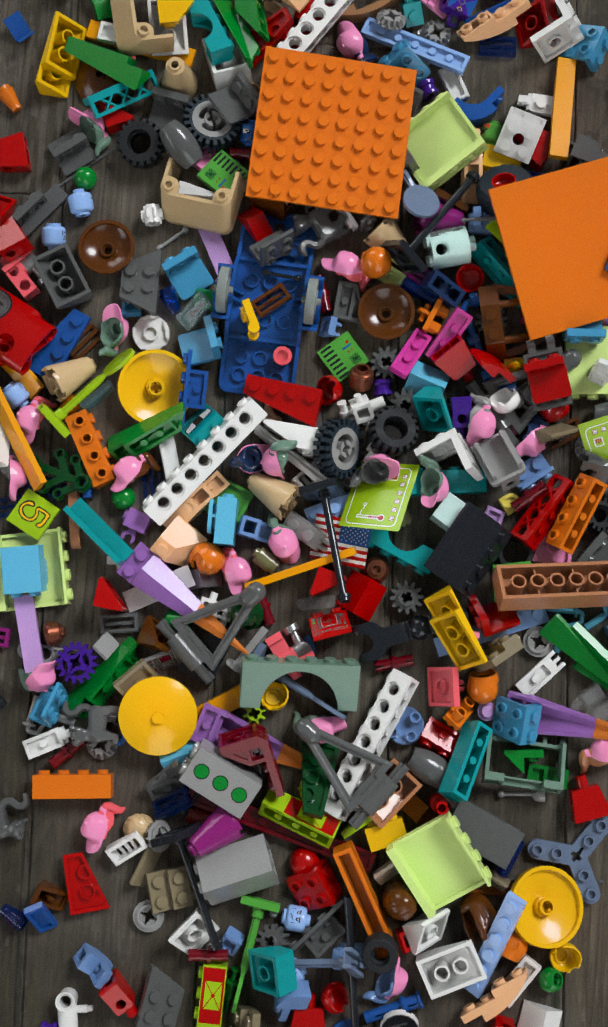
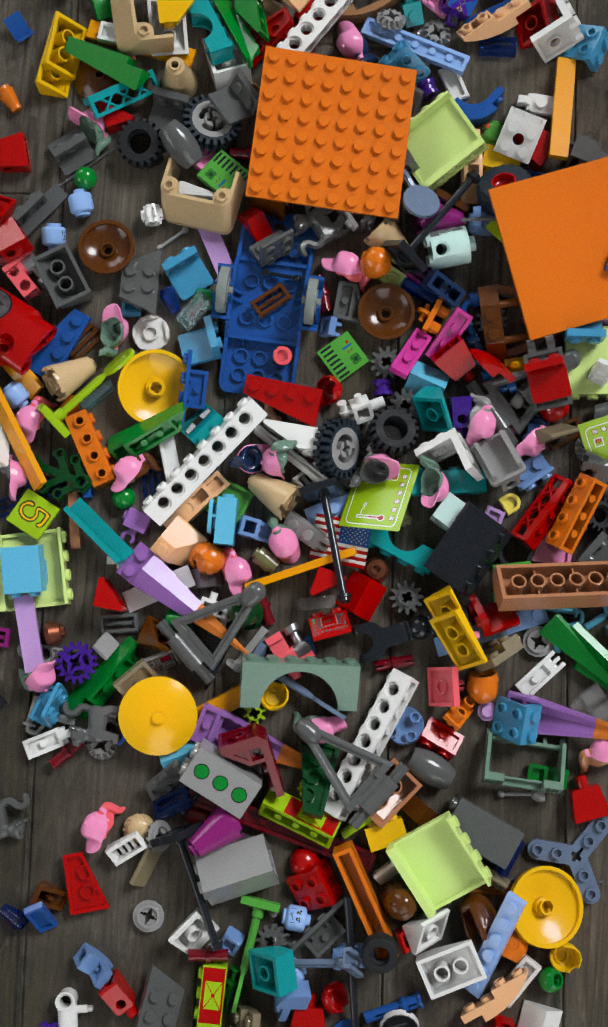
(73, 785): orange brick -> none
(169, 889): dark tan plate -> none
(247, 133): blue head -> none
(248, 315): yellow plate -> none
(360, 378): copper head -> none
(388, 985): medium blue hair -> none
(434, 803): red pin -> none
(465, 761): teal brick -> none
(470, 277): red hair -> none
(491, 263): teal fence -> none
(505, 400): white hair -> none
(517, 756): green slope -> none
(529, 496): dark red pin -> none

